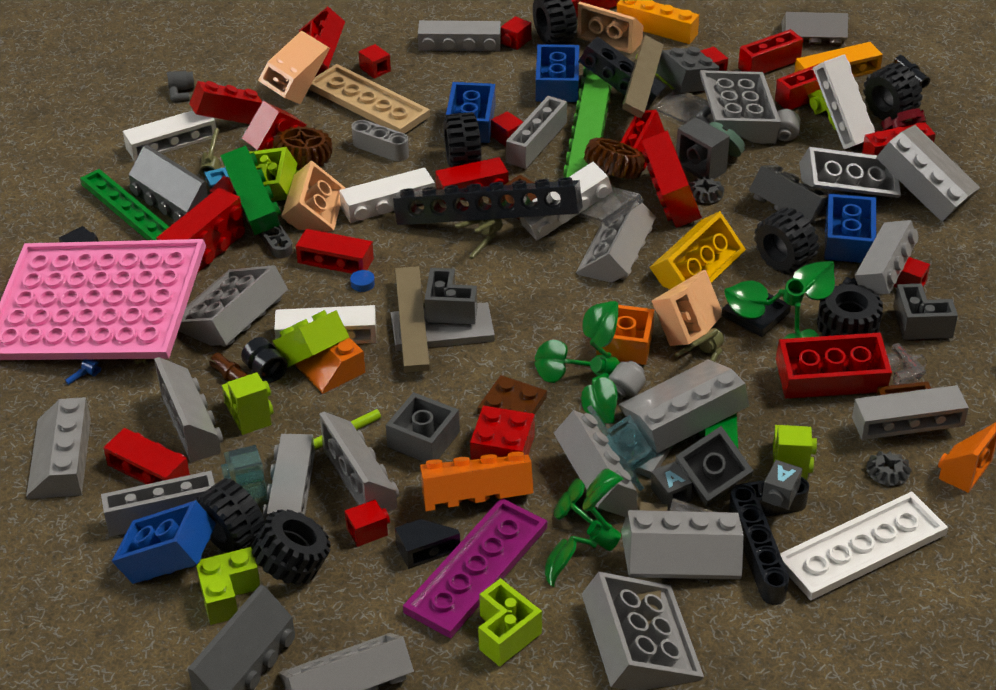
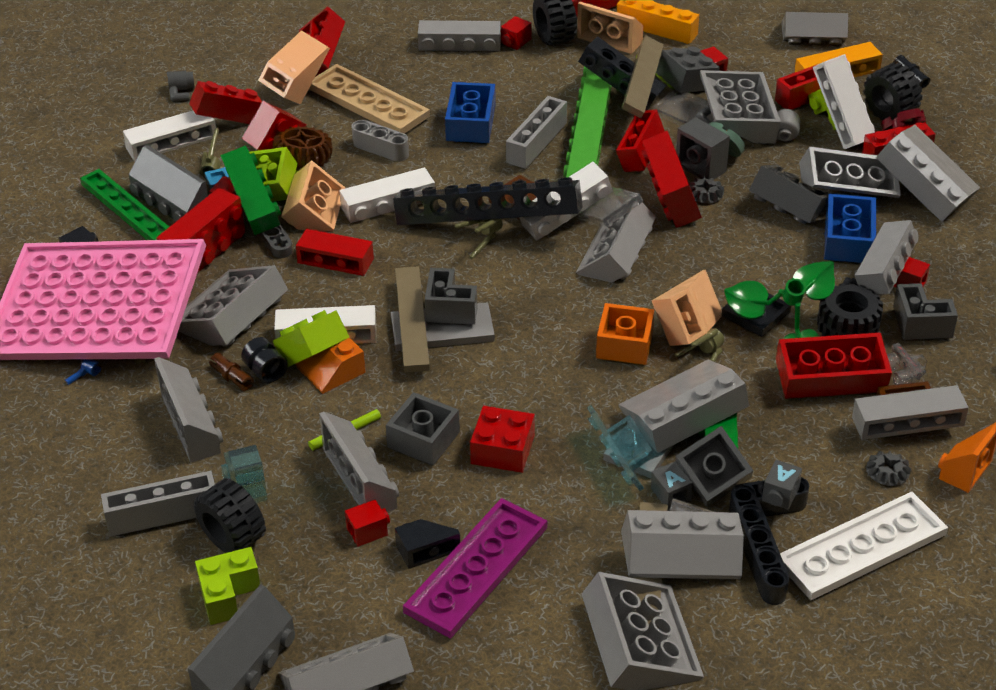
(60, 450): light grey slope -> none
(143, 458): red brick -> none
(164, 542): blue brick -> none
(248, 402): lime brick -> none
(290, 474): light grey brick -> none
(290, 547): black tyre -> none
(362, 280): blue tile -> none
(374, 61): red brick -> none
(462, 139): black tyre -> none
(475, 479): orange wedge -> none
(478, 172): red brick -> none
(504, 126): red brick -> none
(509, 622): lime brick -> none
(514, 395): reddish brown plate -> none
(557, 72): blue brick -> none
(590, 454): light grey slope -> none
(599, 531): green plant -> none
(600, 326): green plant -> none
(615, 158): reddish brown gear -> none
(628, 379): light grey head -> none
(707, 246): yellow slope -> none
(770, 52): red brick -> none
(786, 240): black tyre -> none
(795, 447): lime brick -> none

